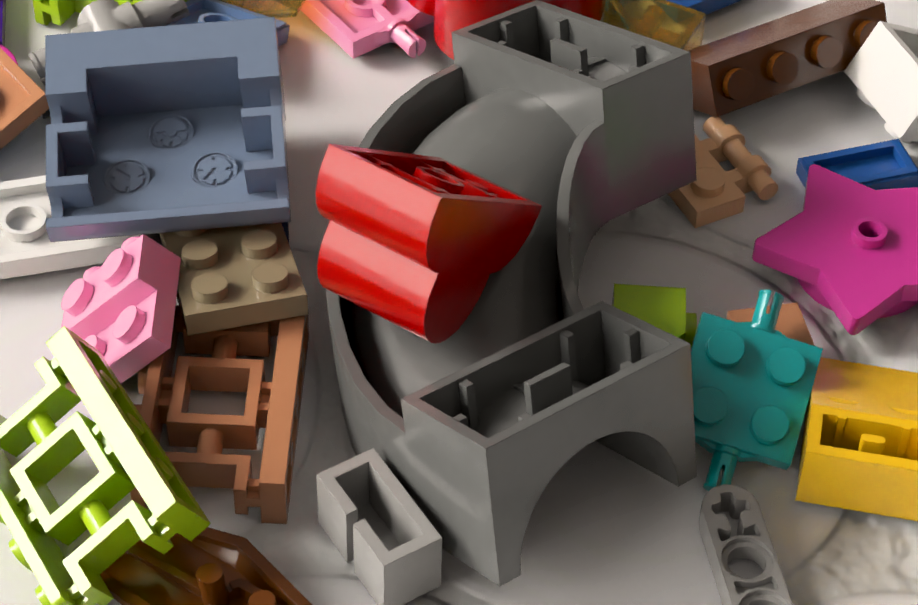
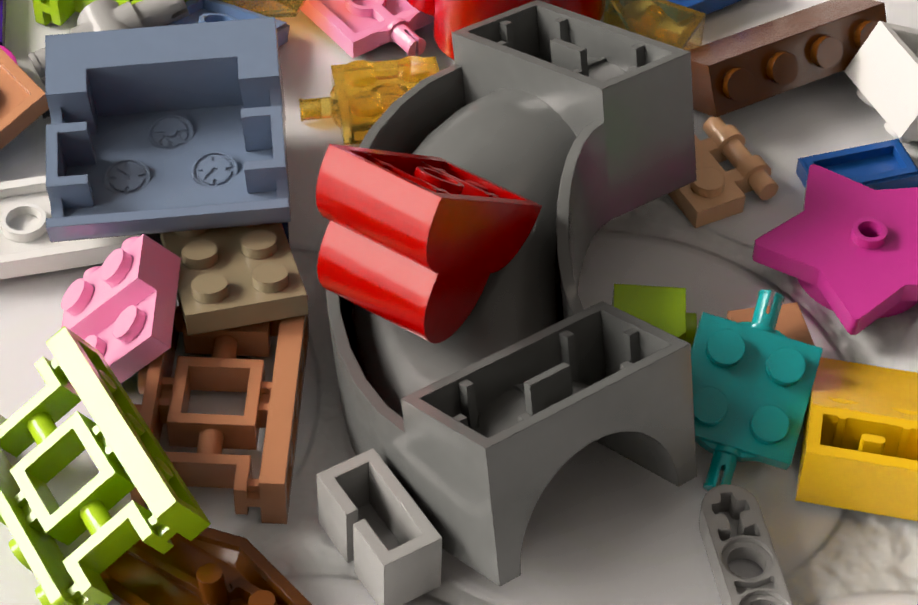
(365, 92): none -> clear yellow plate

